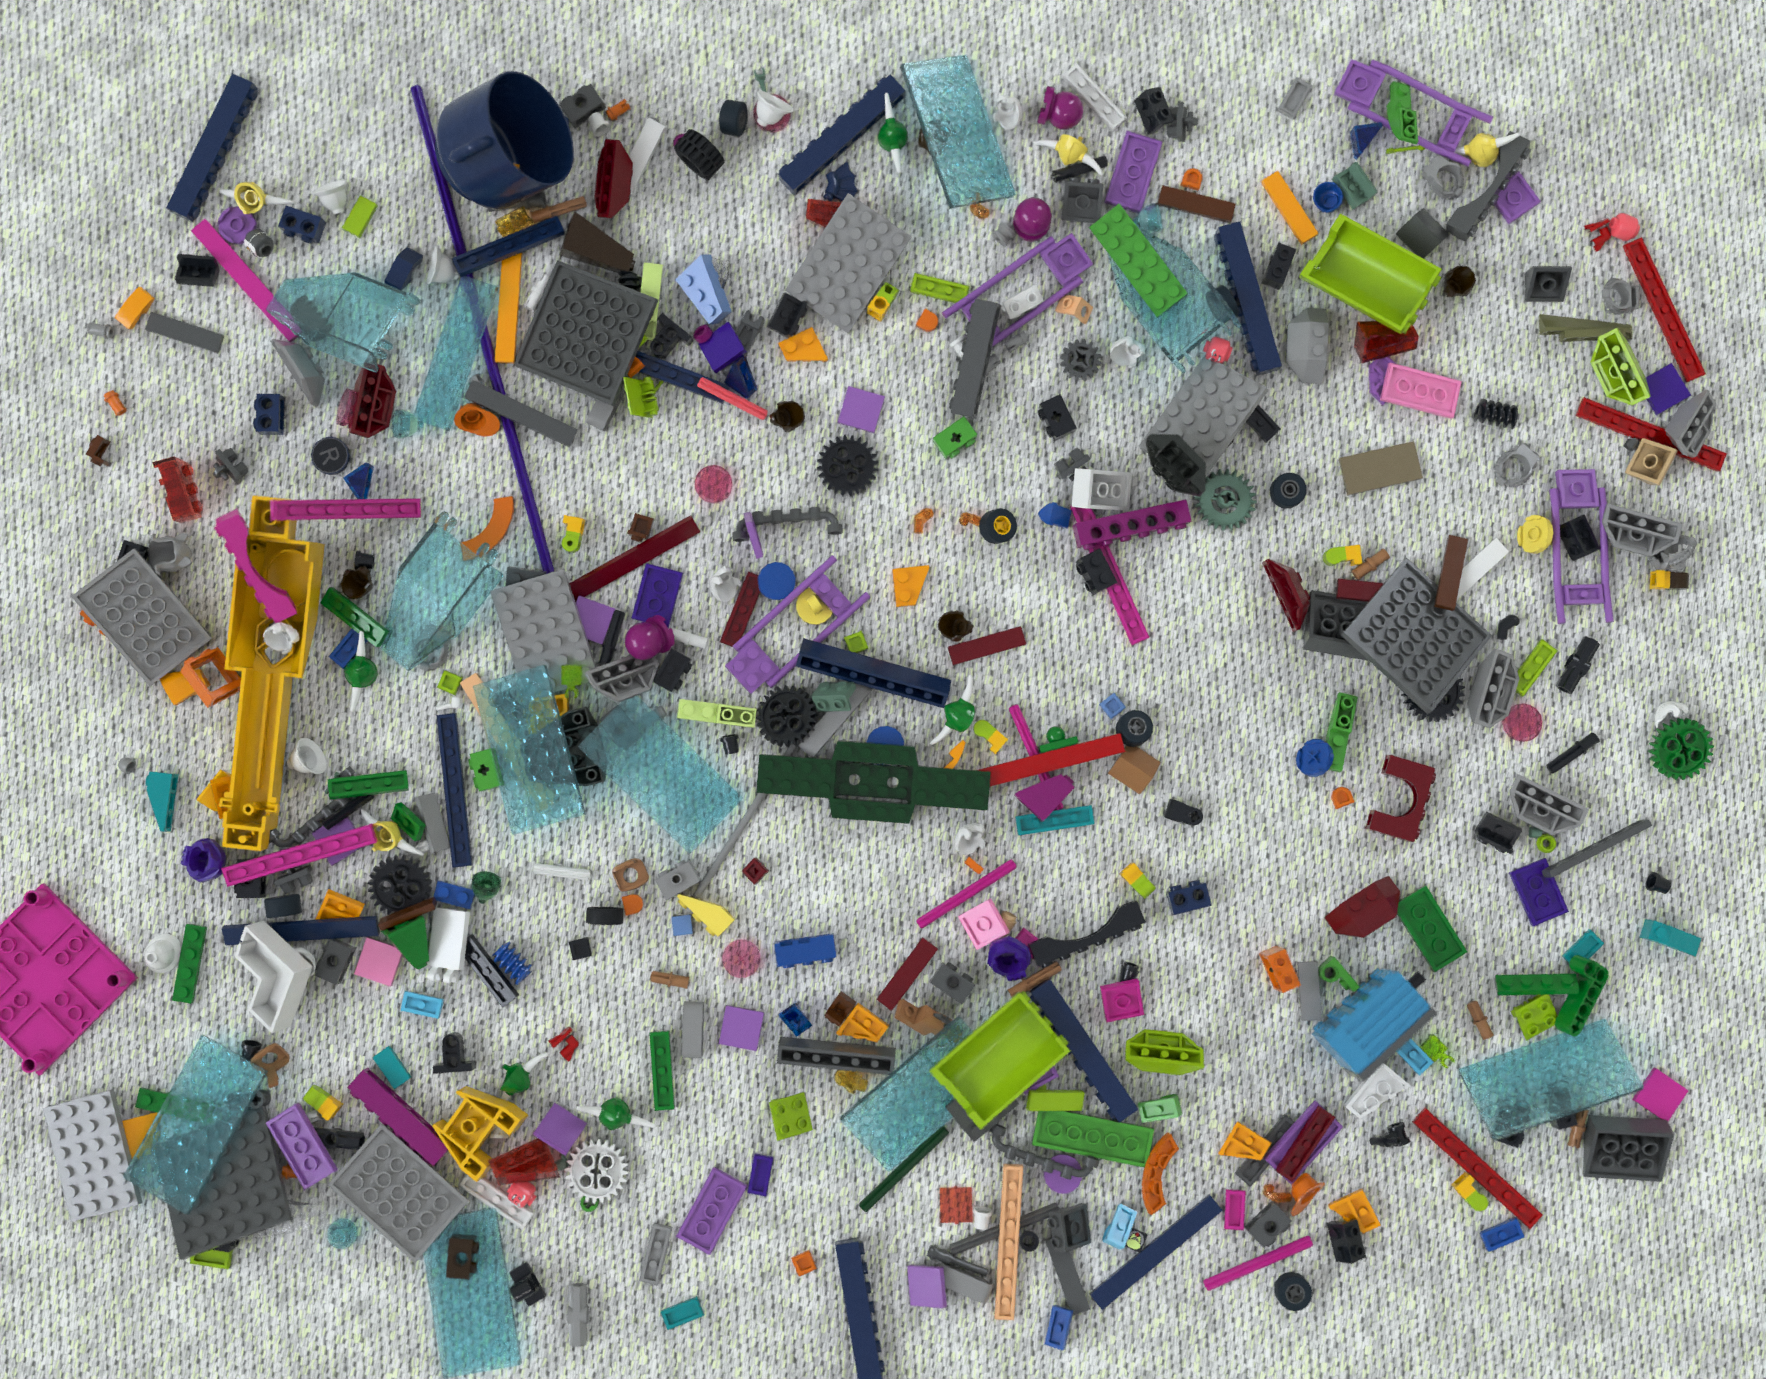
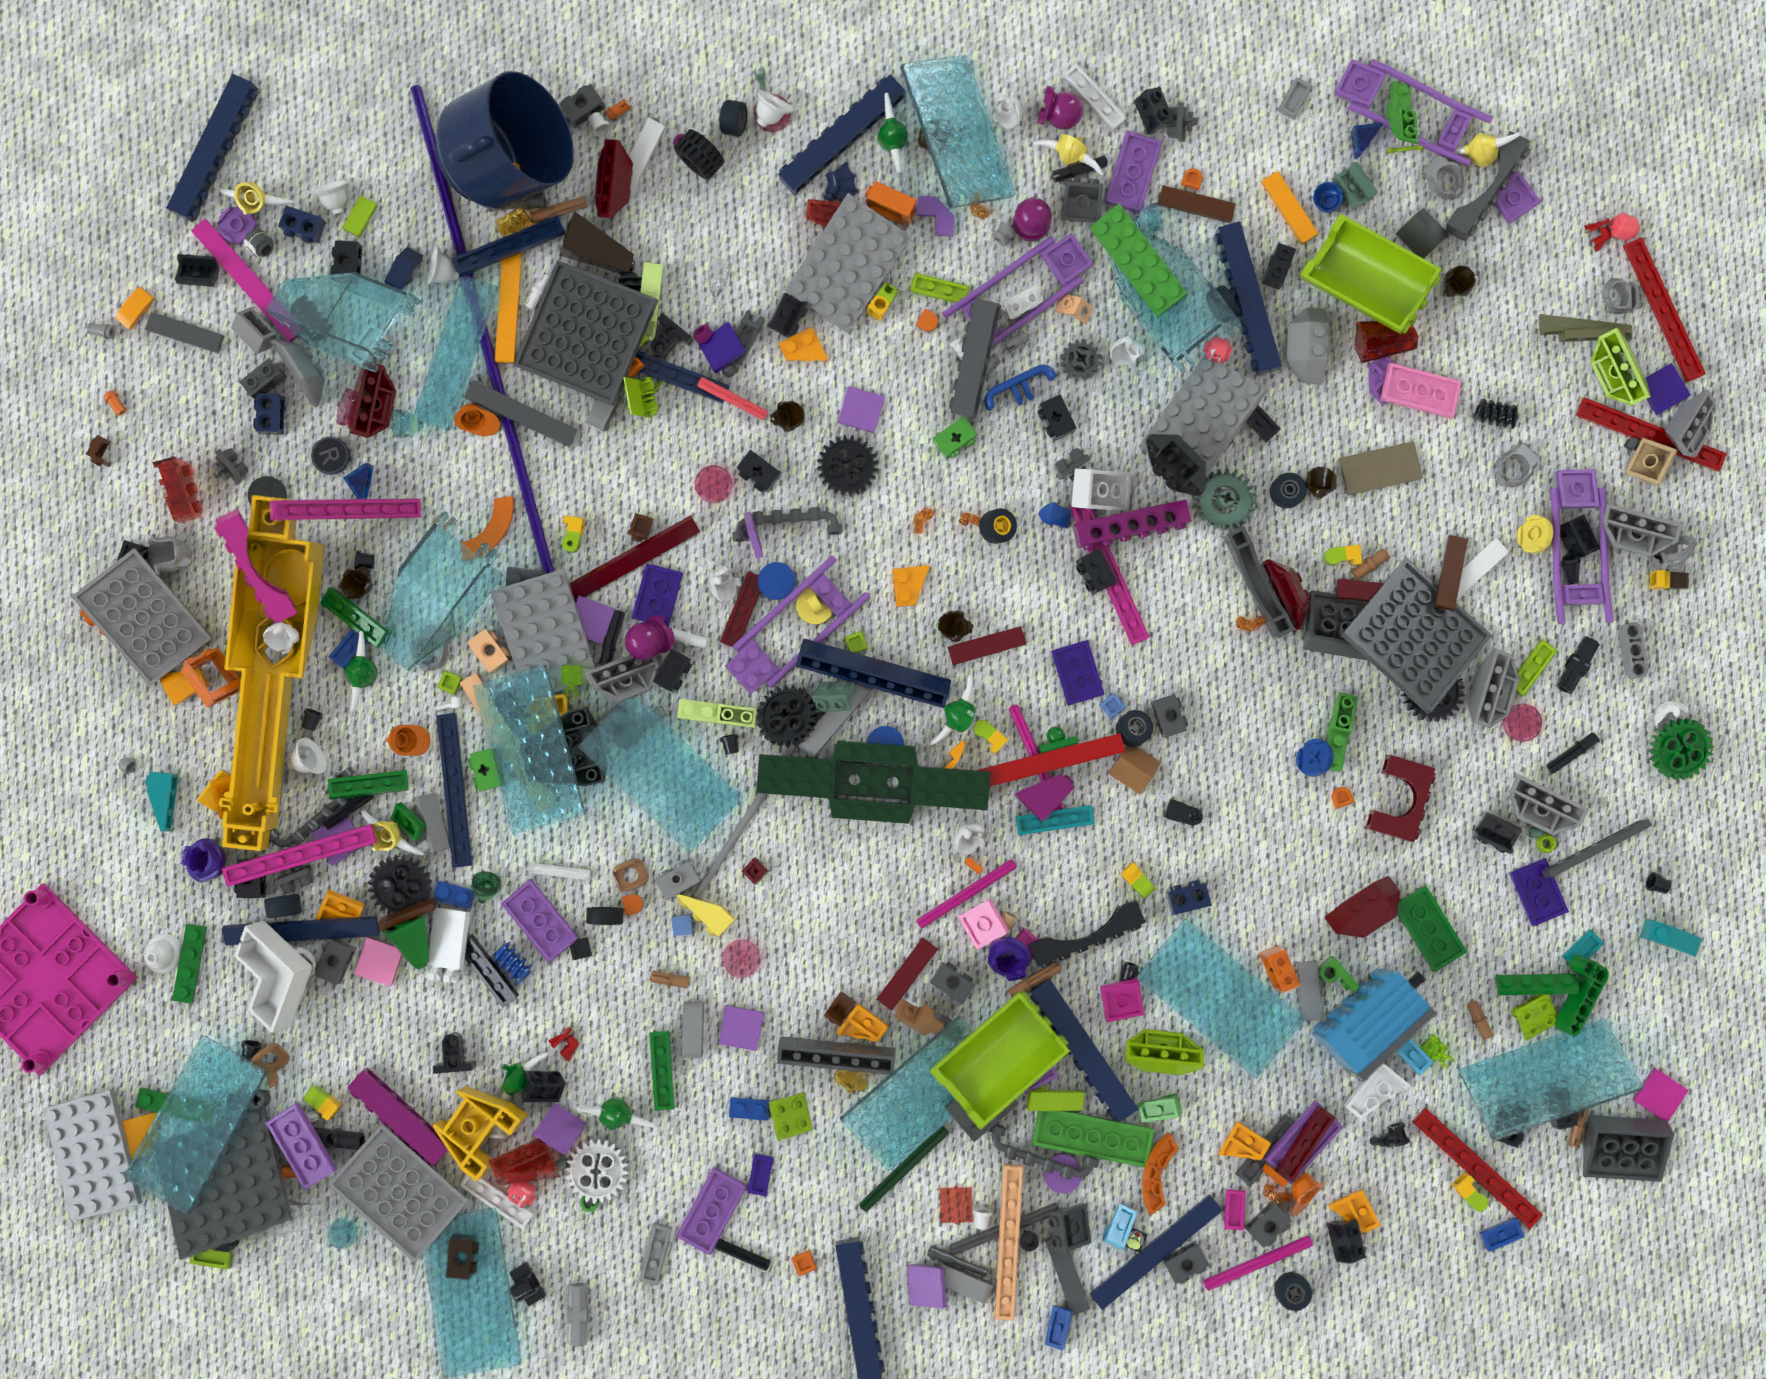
(253, 330): none -> light grey brick
(263, 378): none -> dark grey brick
(267, 487): none -> pearl dark grey tile
(311, 719): none -> black piece
(346, 250): none -> black brick
(392, 1067): teal tile -> none
(409, 740): none -> orange piece
(422, 1004): medium azure plate -> none
(479, 646): none -> light nougat brick
(540, 920): none -> medium lavender tile
(543, 1086): none -> black bracket
(682, 1313): teal tile -> none
(704, 289): wedge -> none
(741, 378): clear blue slope -> none
(742, 1254): none -> black axle
(749, 1108): none -> blue plate
(753, 462): none -> black brick
(795, 1018): clear blue slope -> none
(805, 950): blue wedge -> none
(891, 203): none -> orange window
(932, 207): none -> medium lavender tile
(1019, 379): none -> blue piece
(1077, 672): none -> dark purple tile
(1167, 727): none -> dark grey brick
(1189, 1252): none -> dark grey brick
(1220, 998): none -> clear light blue plate
(1247, 625): none -> clear orange arm
(1254, 577): none -> dark grey arch
(1274, 1175): none -> orange tile
(1321, 481): none -> dark brown hair
(1505, 624): black arm -> none
(1546, 283): dark grey slope -> none
(1571, 568): none -> black cone
(1638, 643): none -> light grey beam

